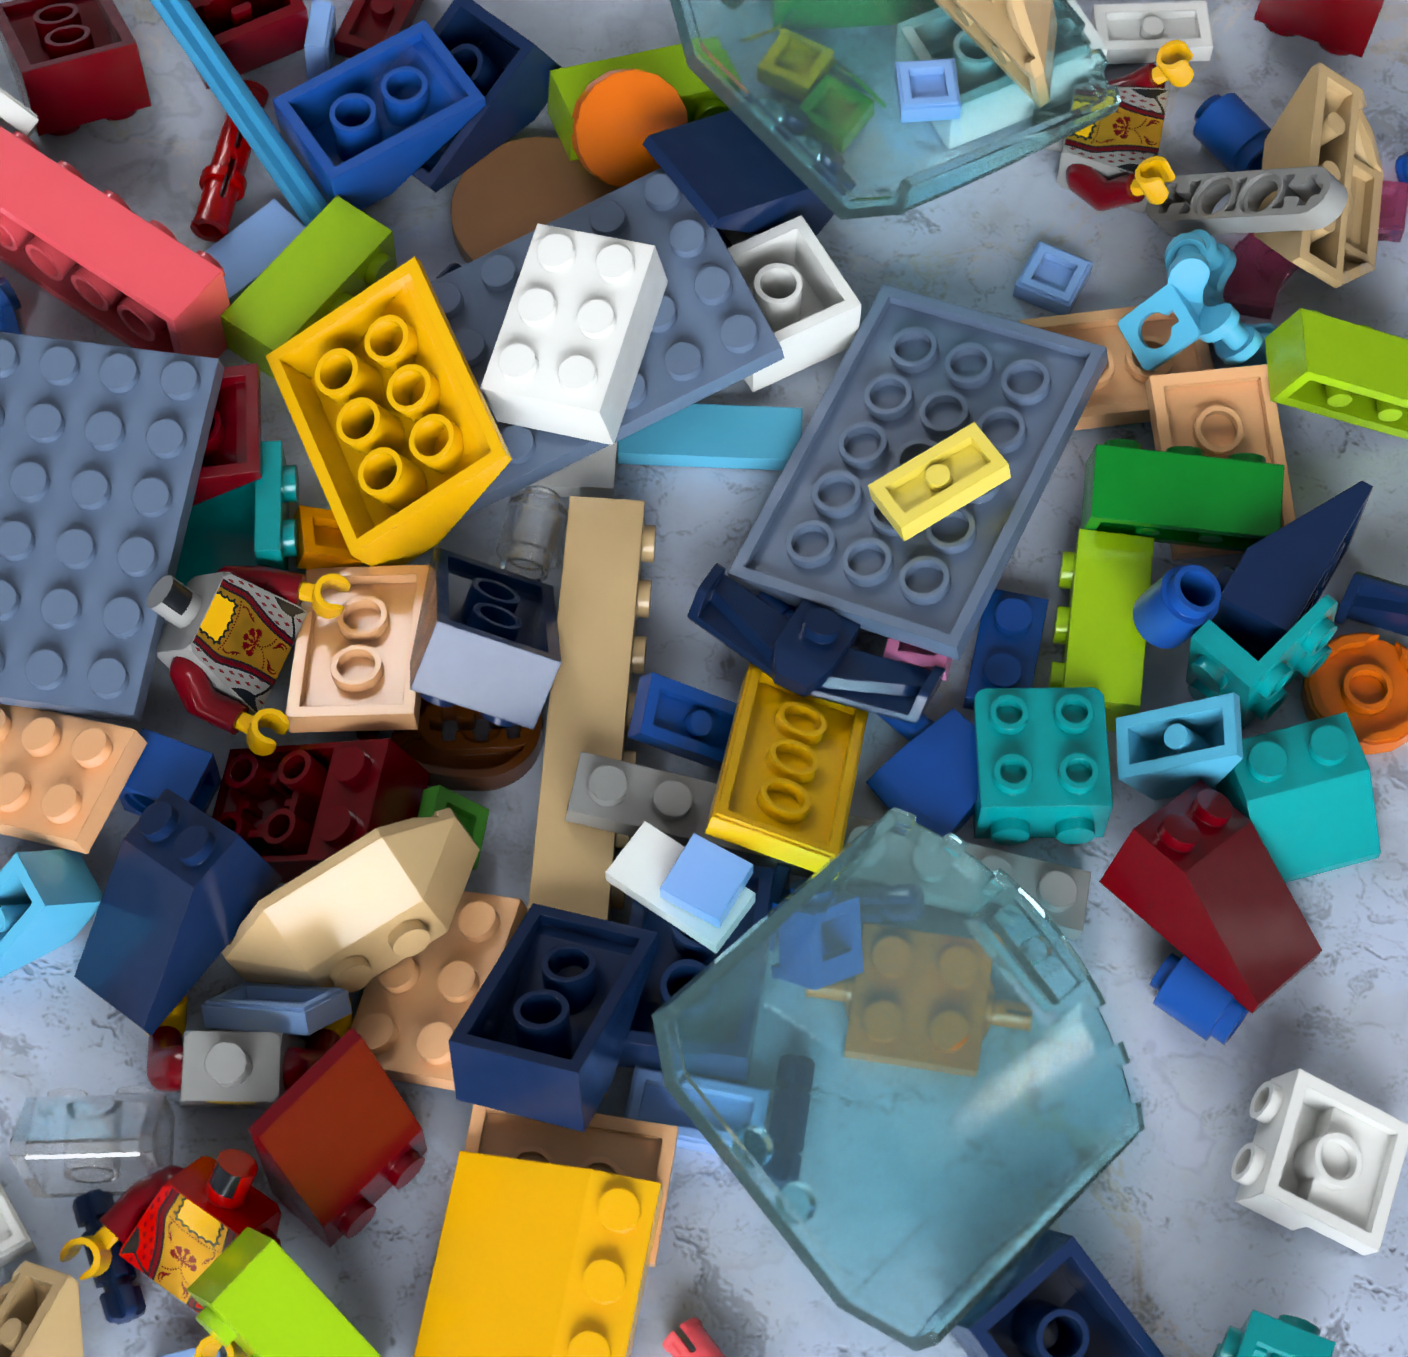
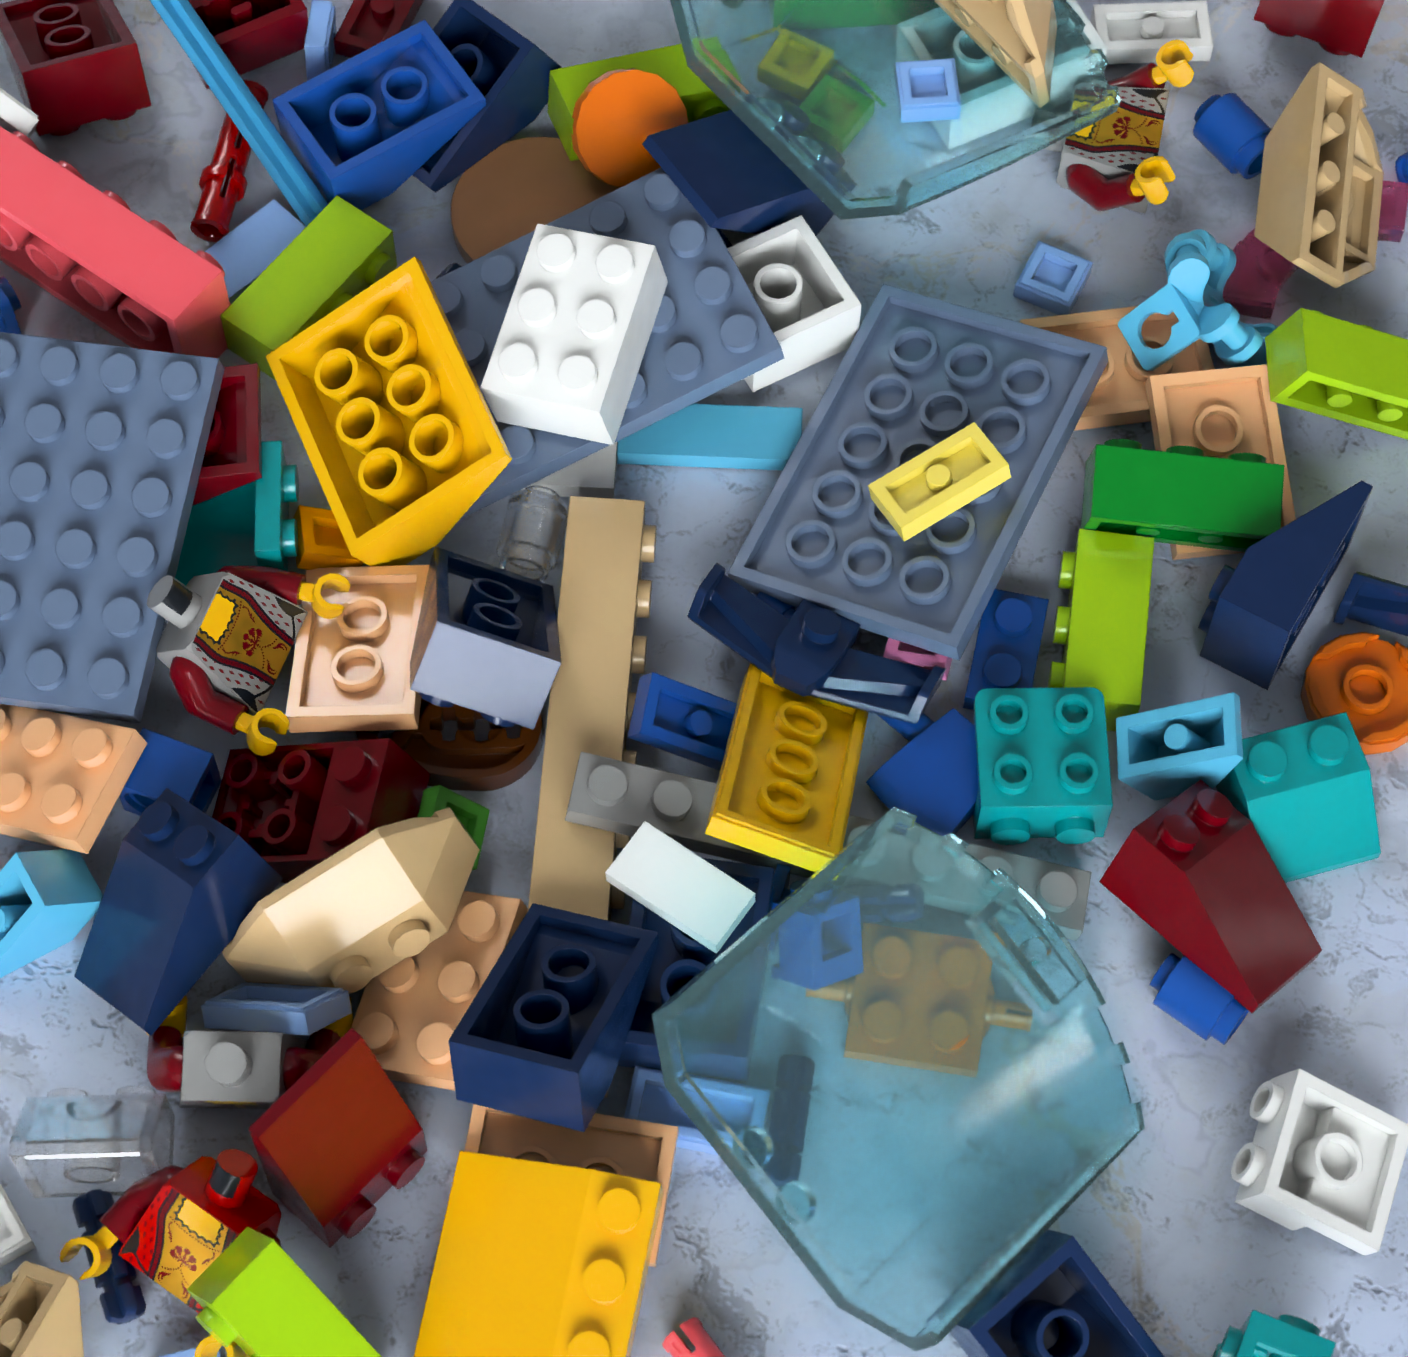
(706, 880): light blue tile -> none
(1177, 605): blue brick -> none
(1222, 666): teal bracket -> none
(1248, 189): light grey beam -> none

